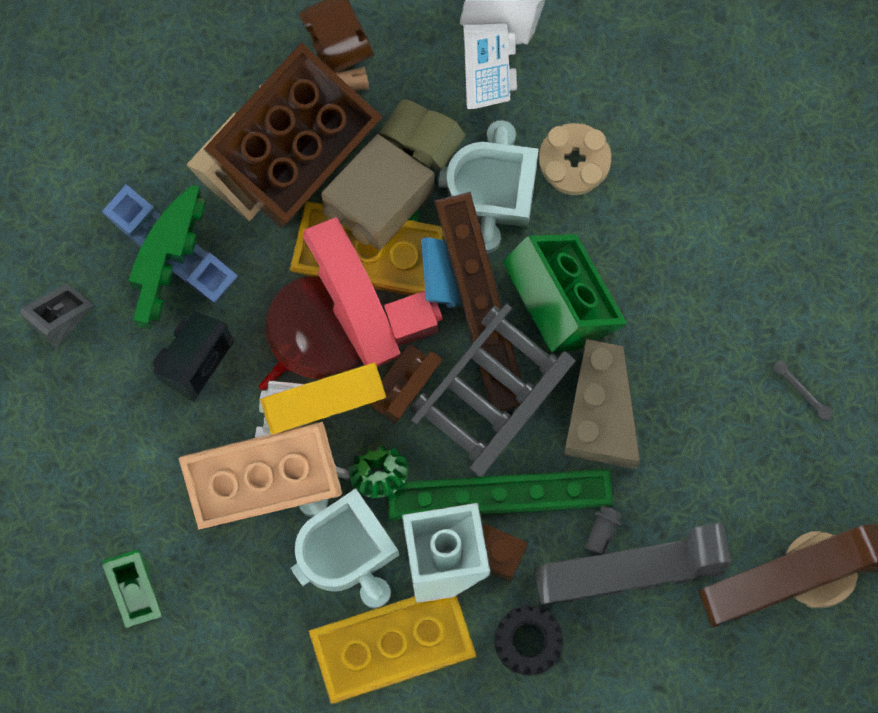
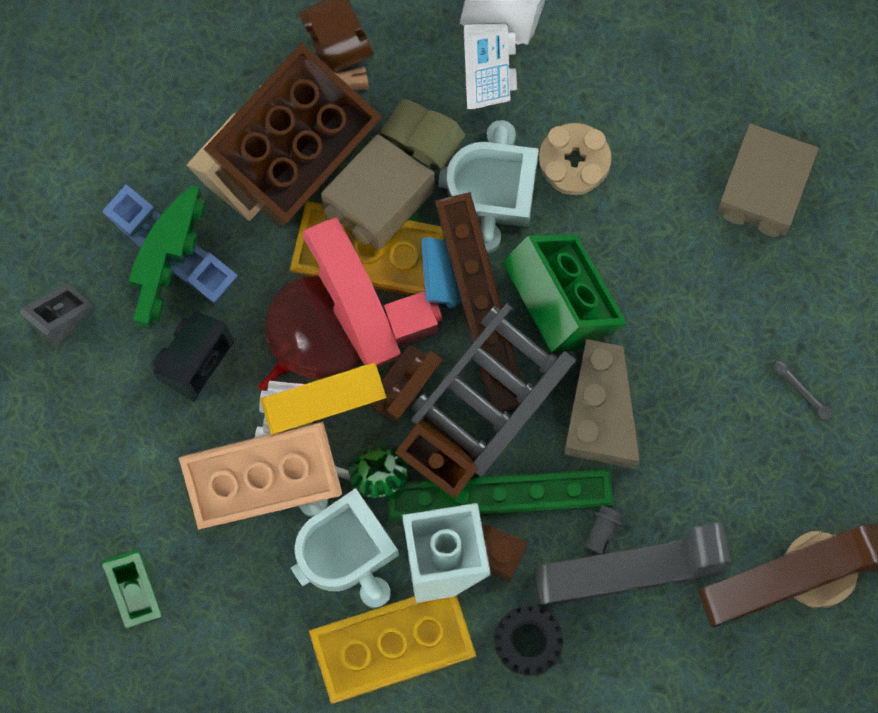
(437, 457): none -> reddish brown slope
(767, 181): none -> dark tan brick

